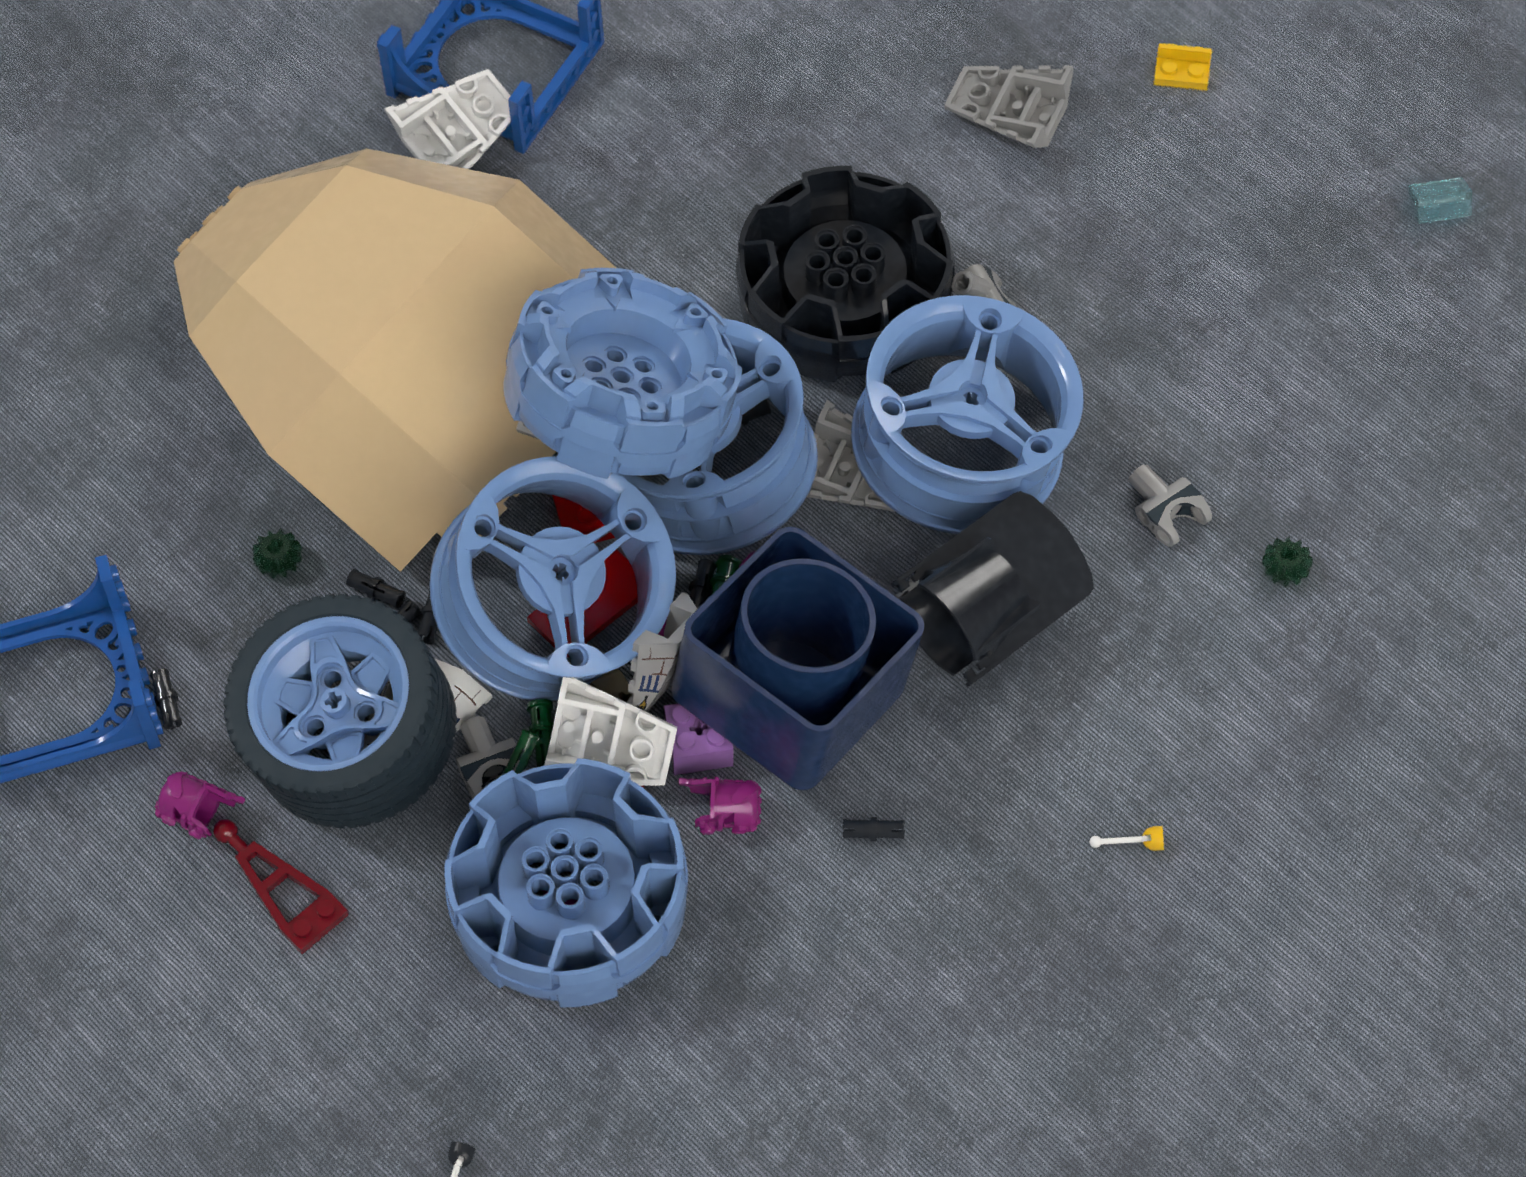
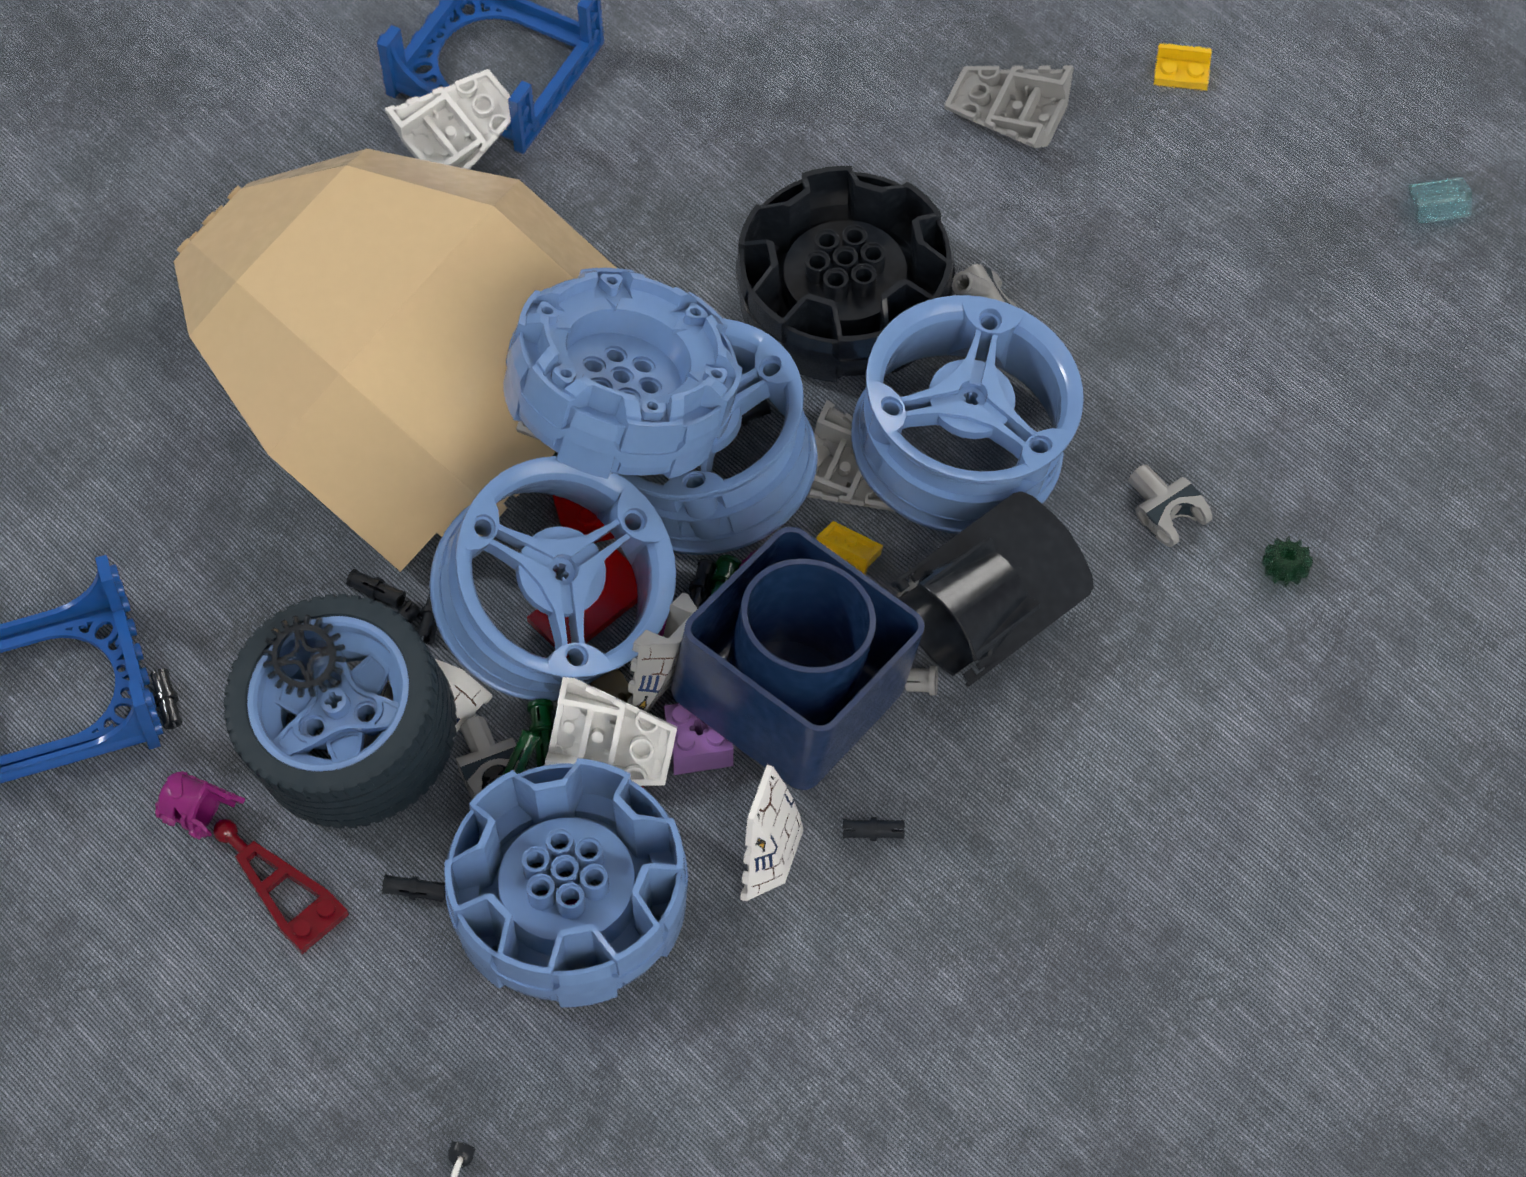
(277, 553): clear green gear -> none
(277, 661): none -> black gear
(413, 888): none -> black pin
(729, 803): magenta helmet -> none
(771, 836): none -> white wedge
(850, 545): none -> yellow bracket
(923, 680): none -> light grey bush
(1151, 838): hinge -> none

